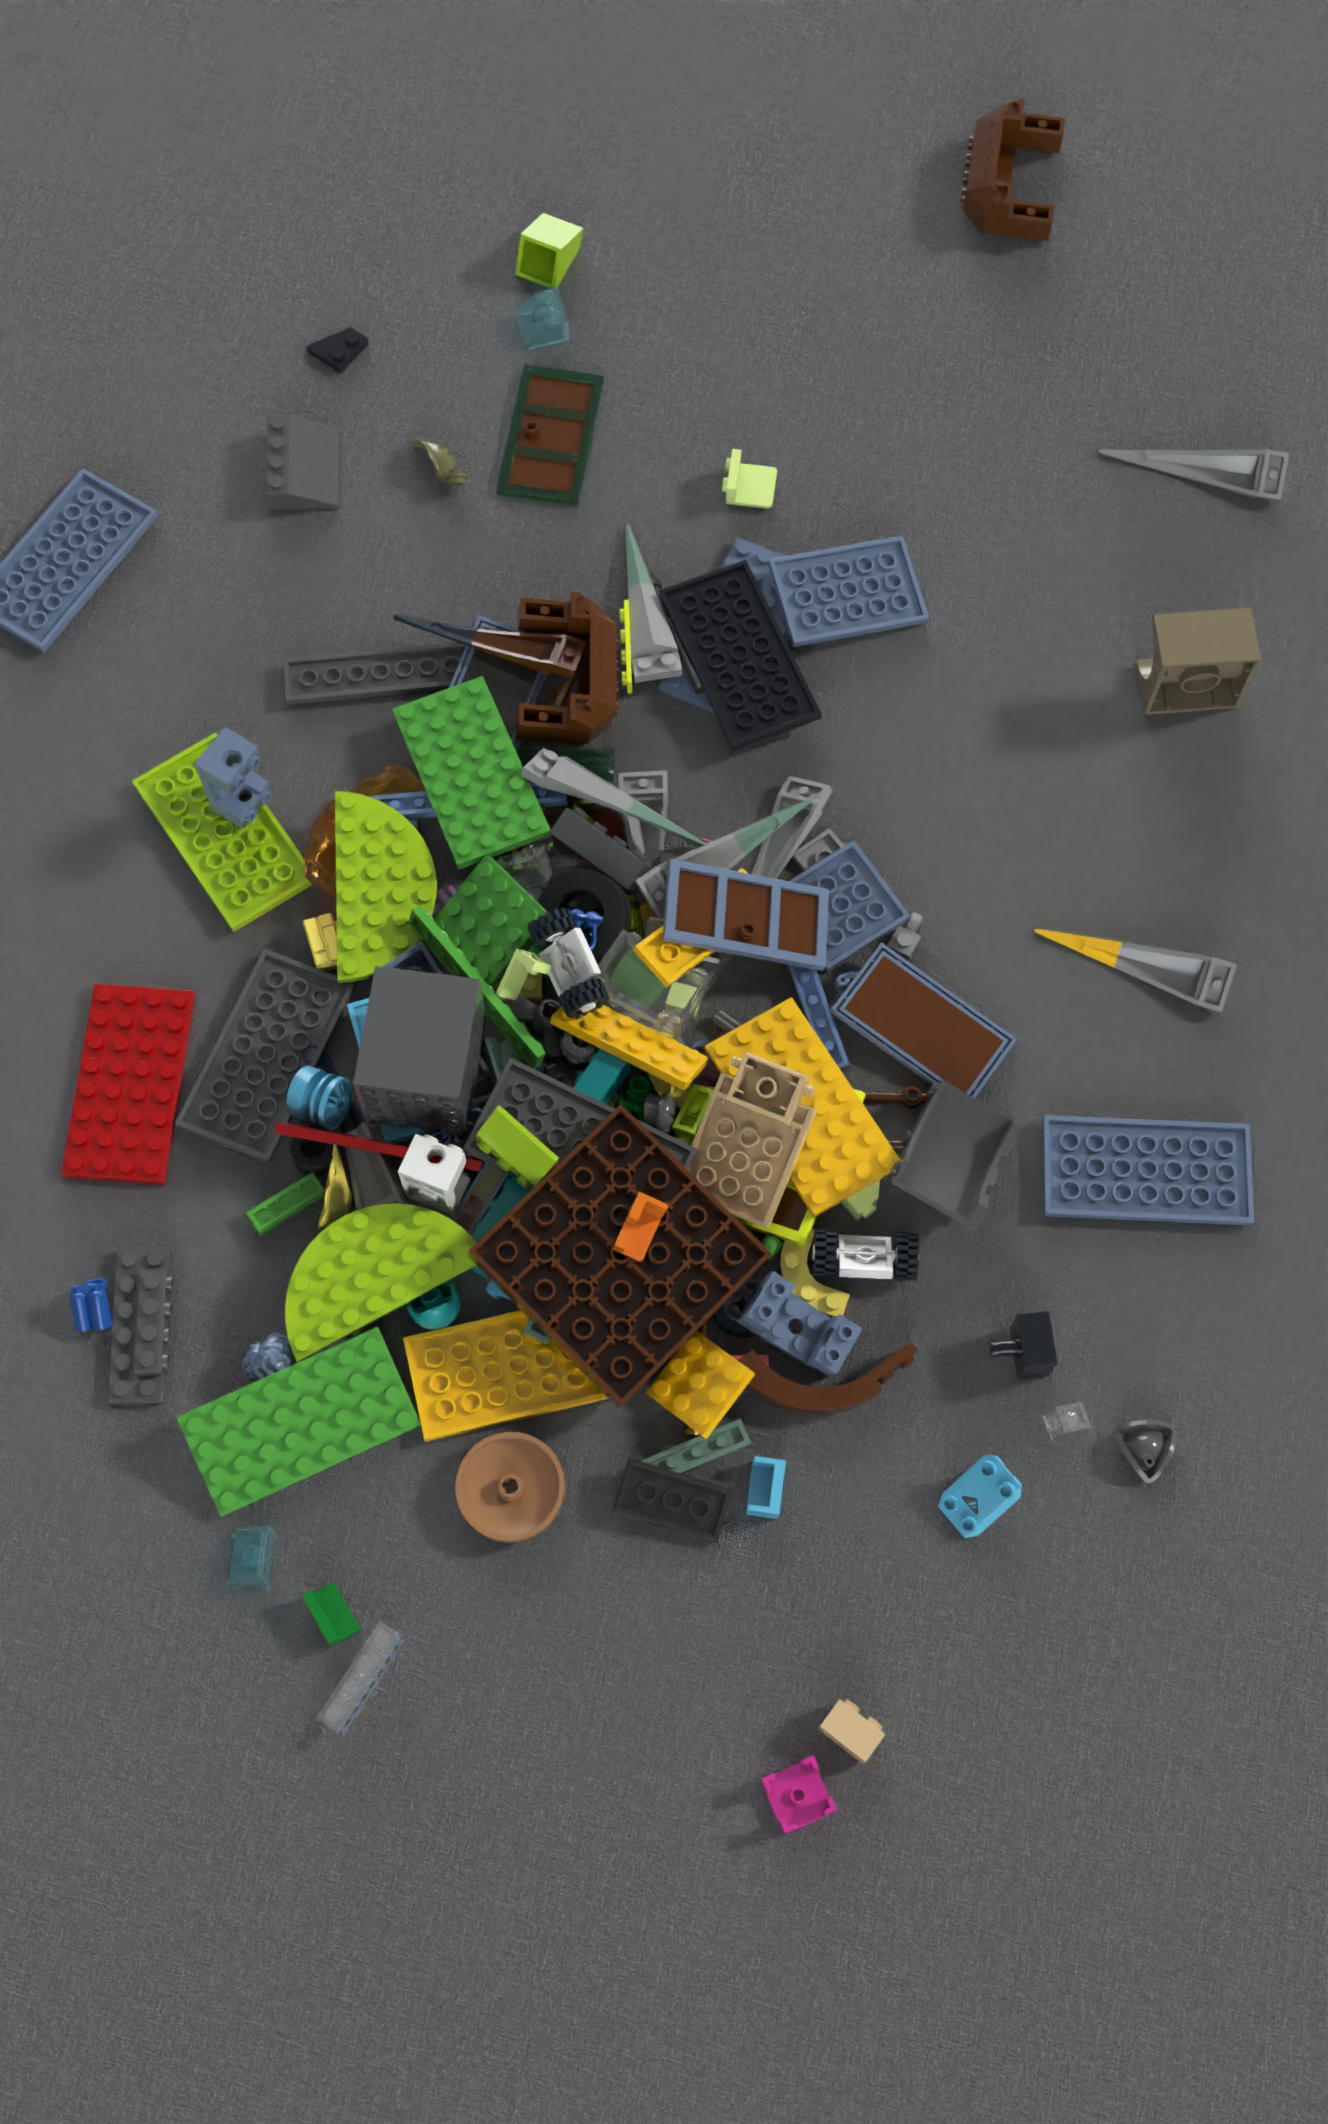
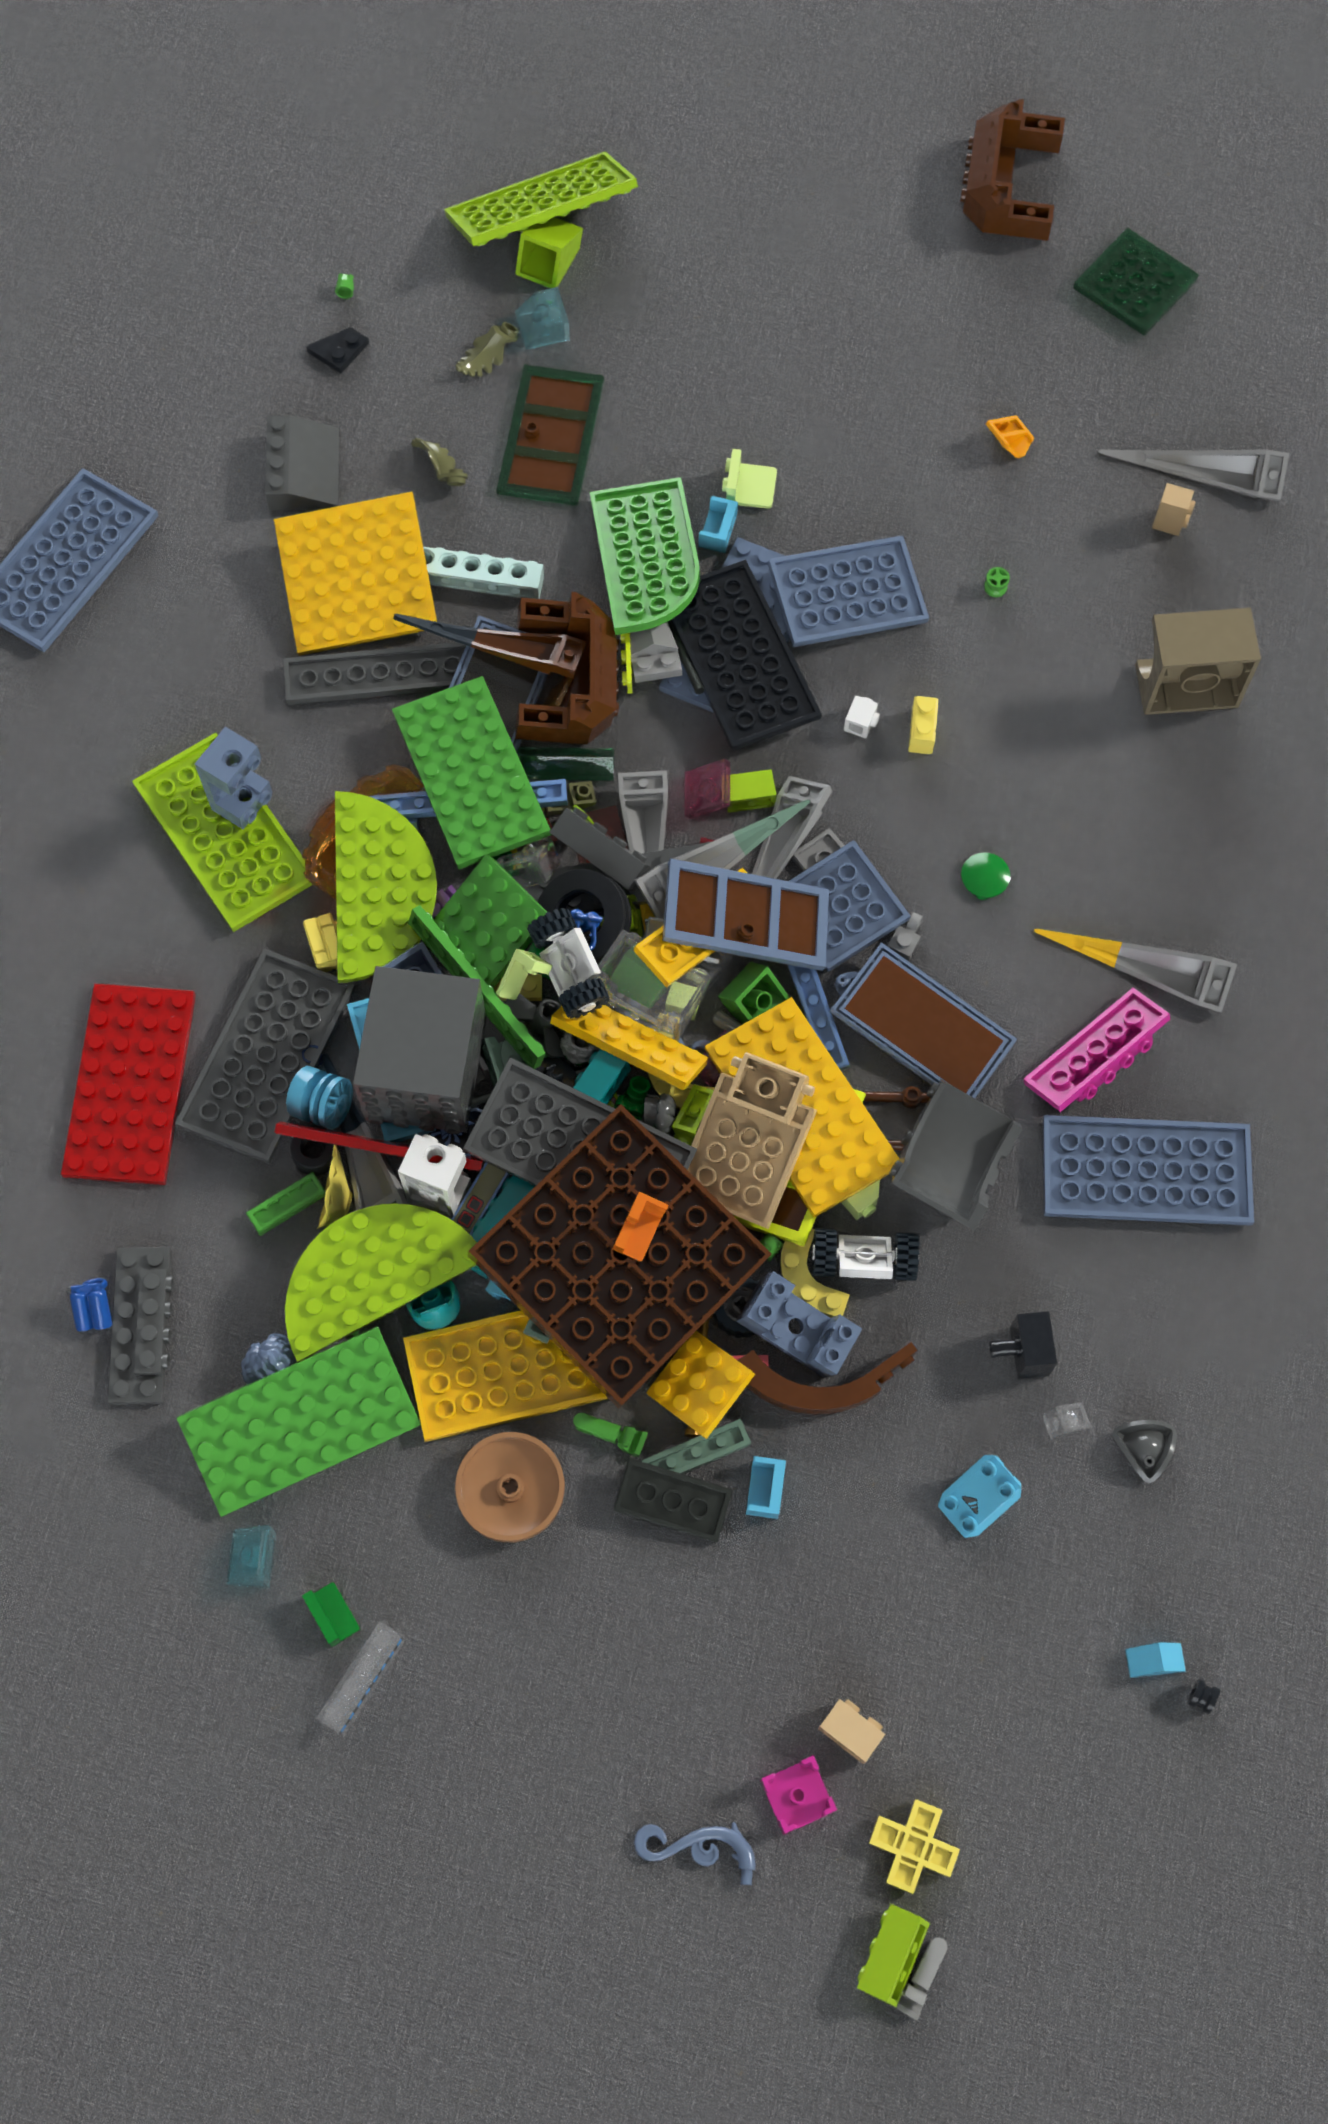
(345, 286): none -> bright green hose
(353, 572): none -> yellow plate
(482, 579): none -> light aqua brick
(487, 350): none -> olive plant
(515, 1148): lime slope -> none
(540, 198): none -> lime plate
(570, 778): light grey plate -> none
(628, 1439): none -> bright green piece
(646, 552): none -> bright green plate
(696, 1838): none -> sand blue plant
(707, 788): none -> clear pink plate
(718, 524): none -> medium azure panel
(752, 791): none -> lime panel
(752, 992): none -> bright green slope
(861, 716): none -> white brick
(892, 1955): none -> lime brick
(913, 1996): none -> light grey piece
(914, 1846): none -> light yellow plate
(923, 725): none -> light yellow brick
(985, 875): none -> green dish
(1001, 578): none -> bright green wheel
(1011, 434): none -> light orange slope
(1098, 1051): none -> dark pink plate
(1136, 281): none -> clear green plate
(1155, 1659): none -> medium azure slope
(1174, 509): none -> tan brick
(1204, 1696): none -> black wheel

